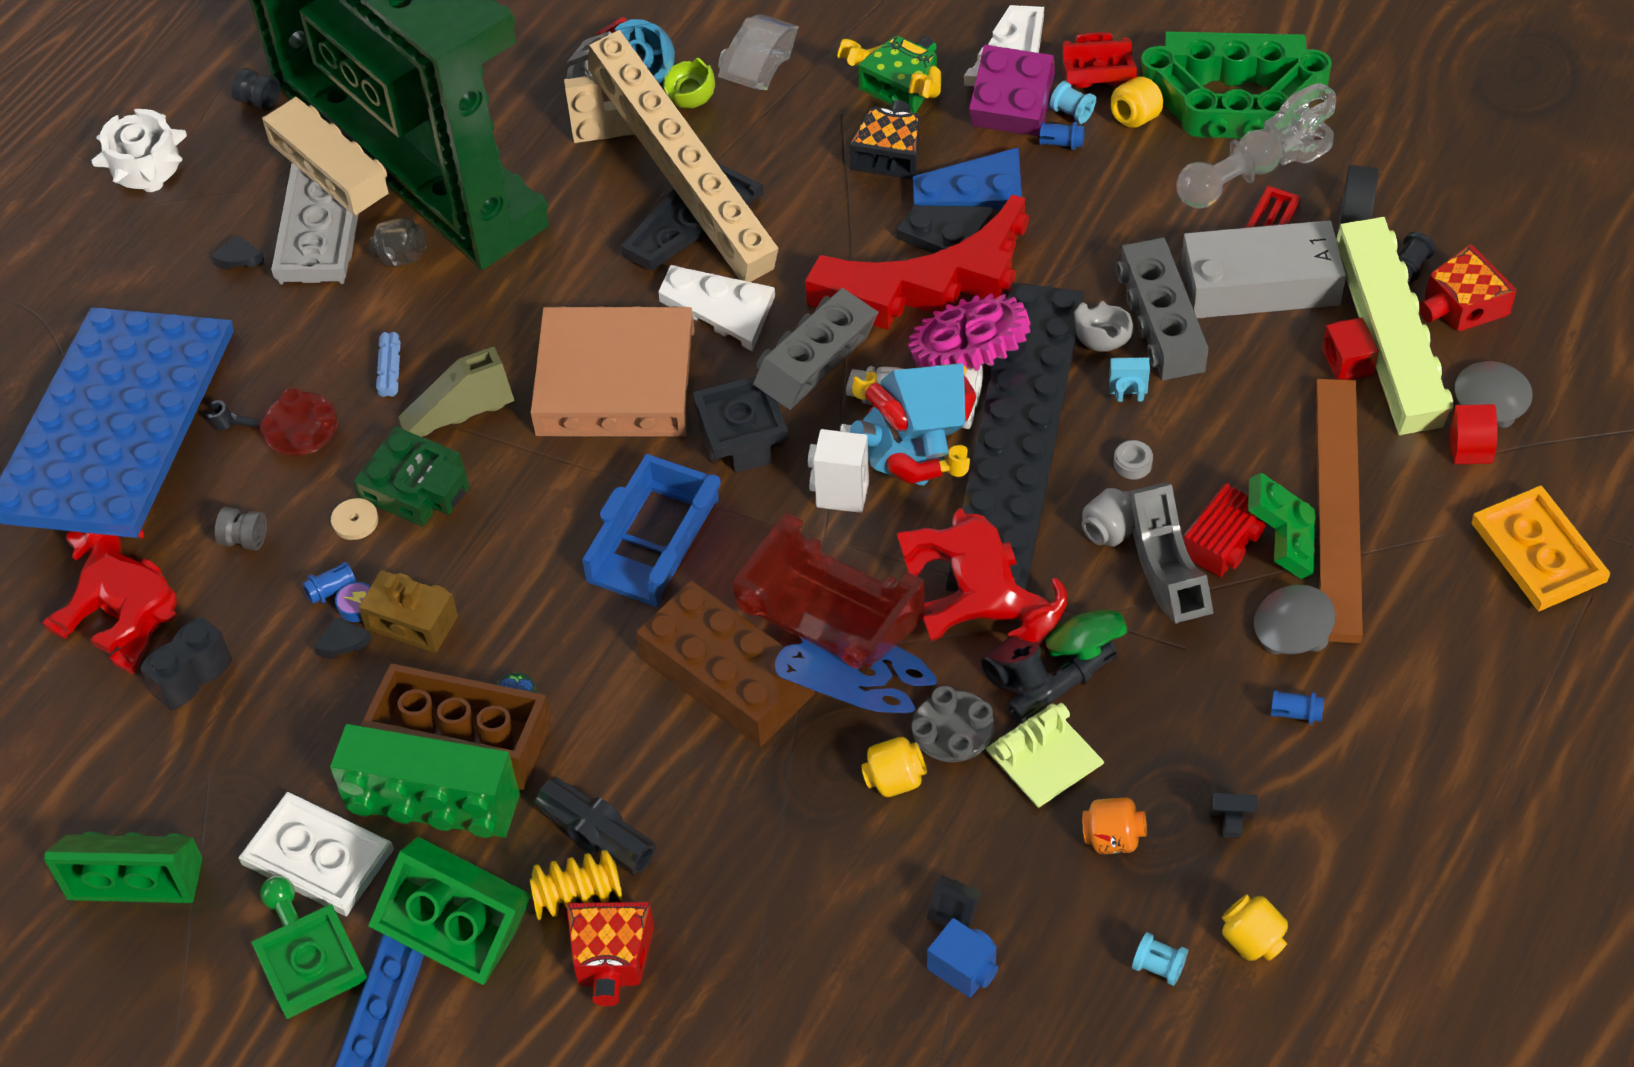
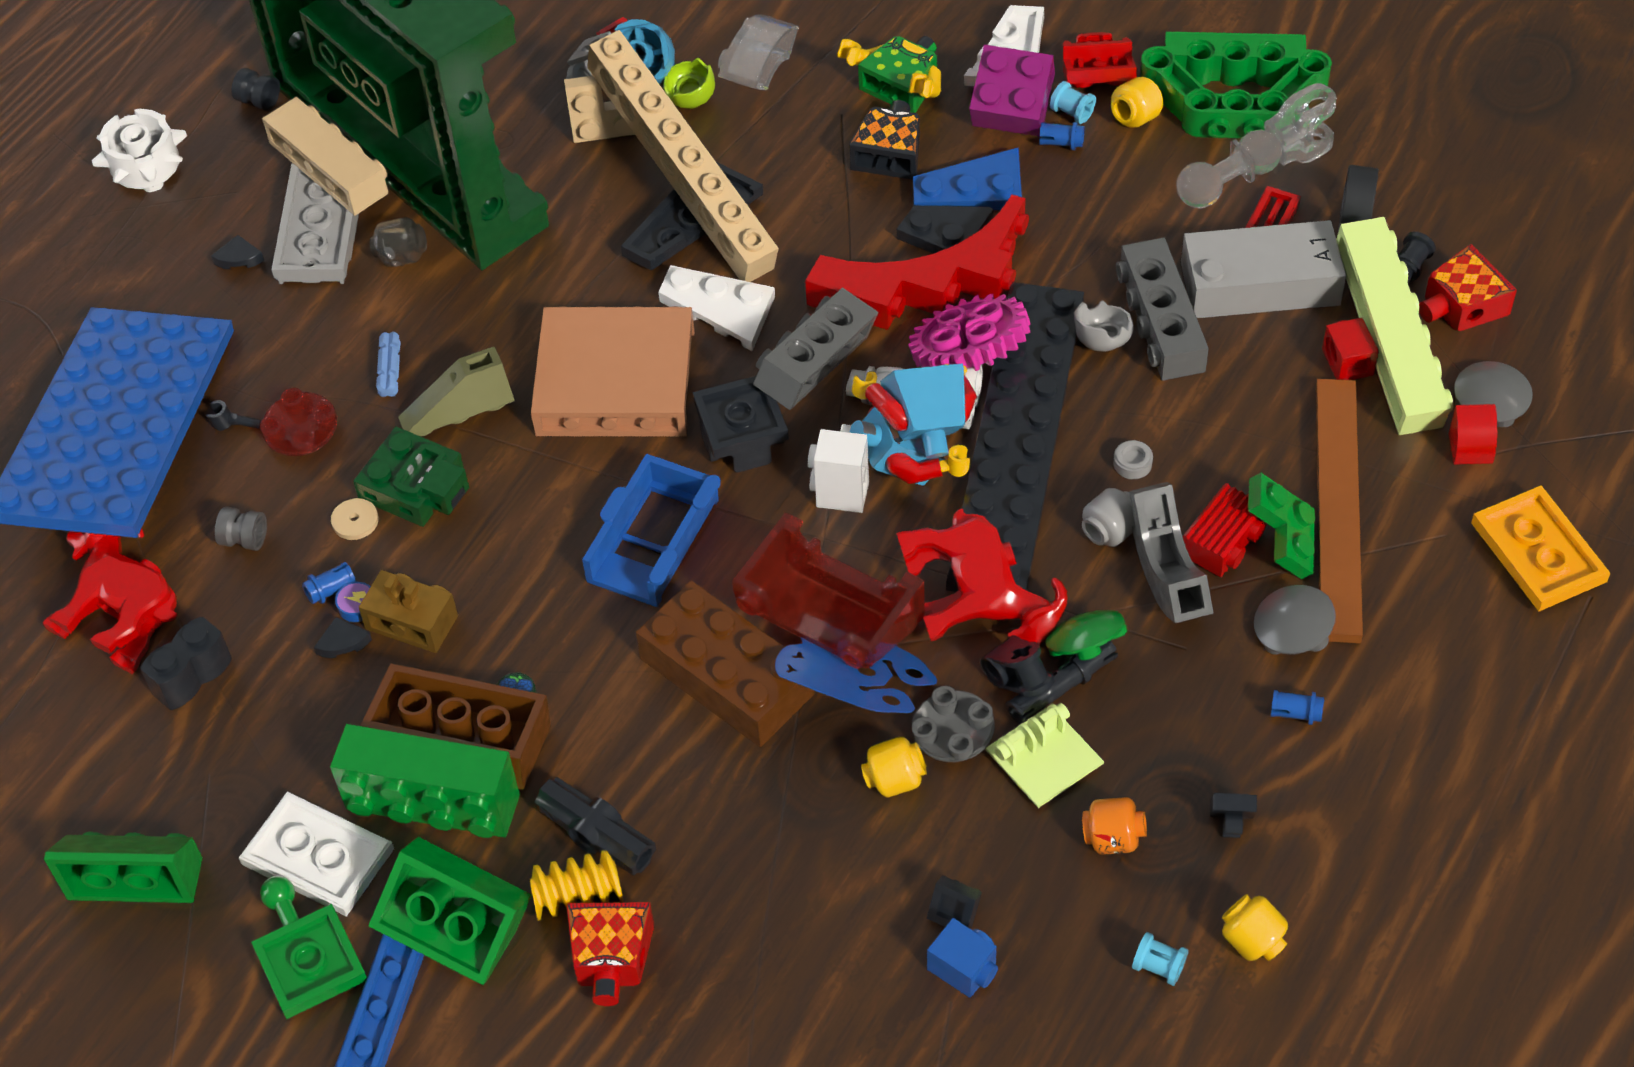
(1129, 377): medium azure tile -> none

